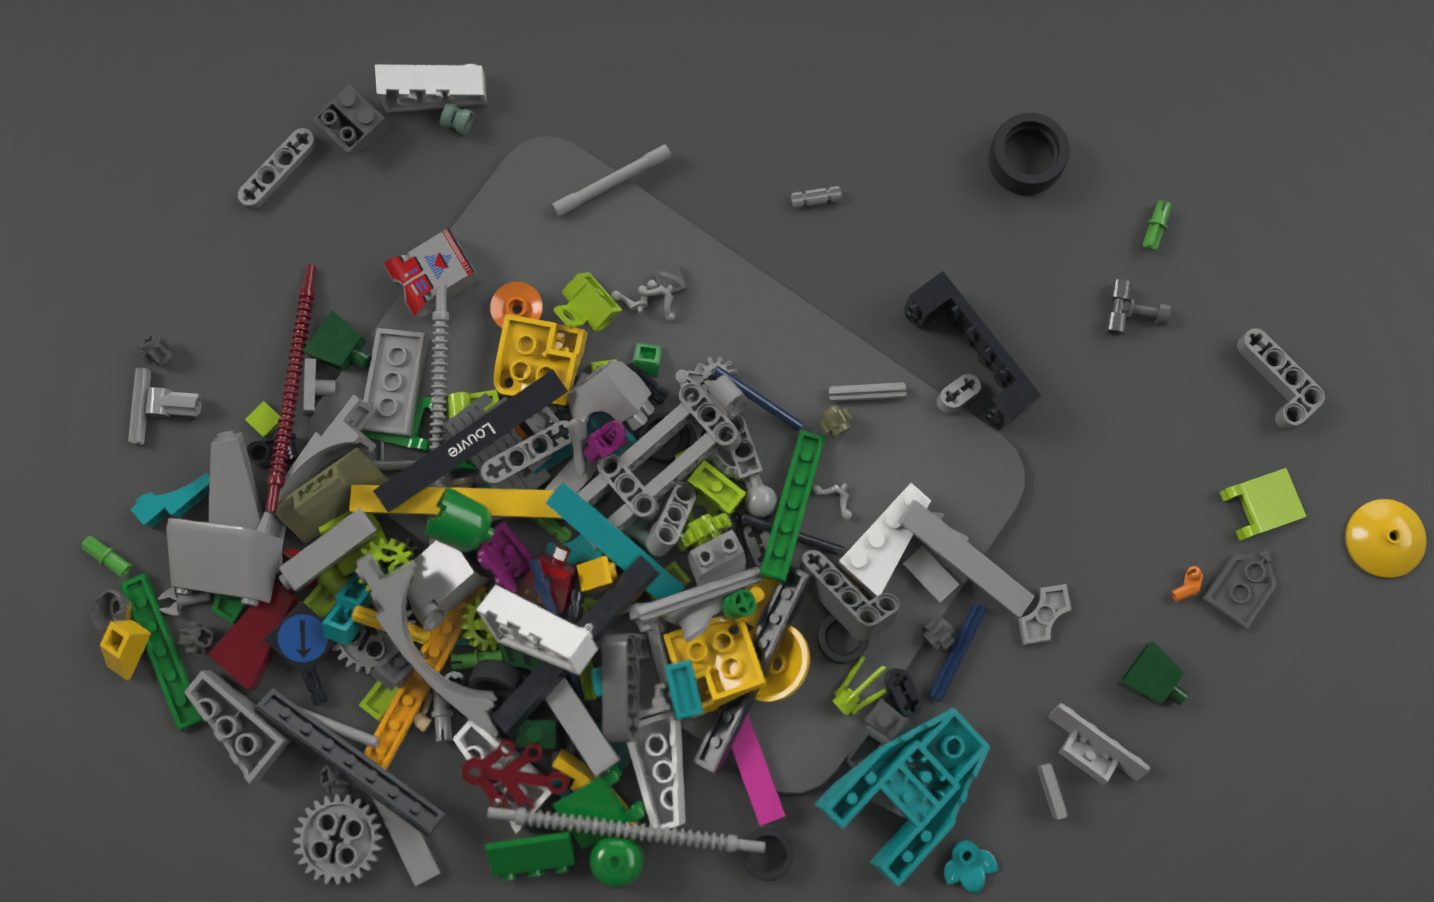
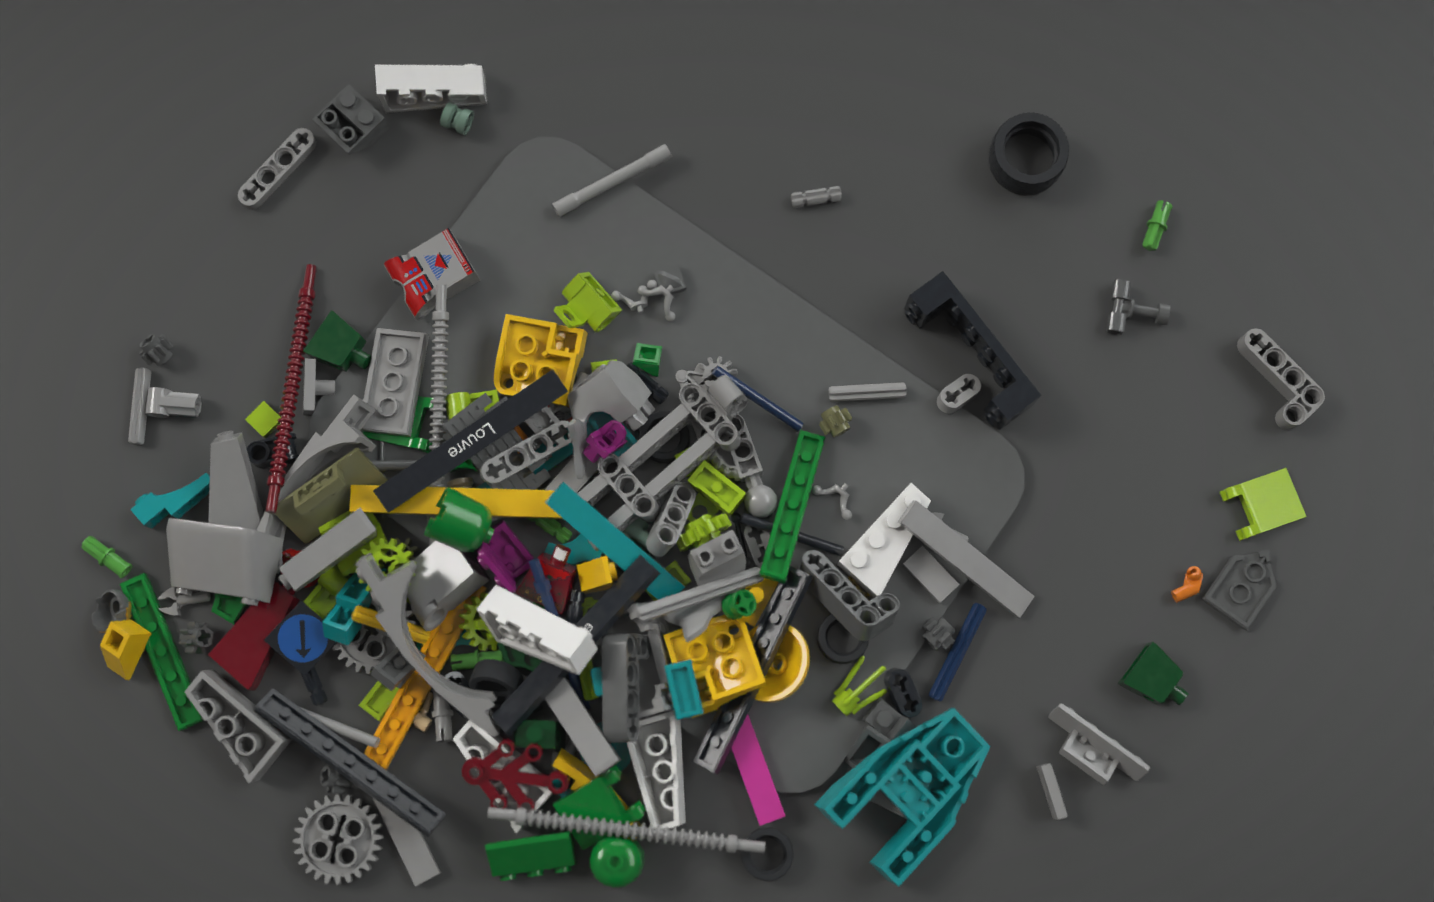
(514, 295): orange dish -> none
(970, 870): teal plate -> none
(1038, 624): light grey tile -> none
(1370, 540): yellow dish -> none

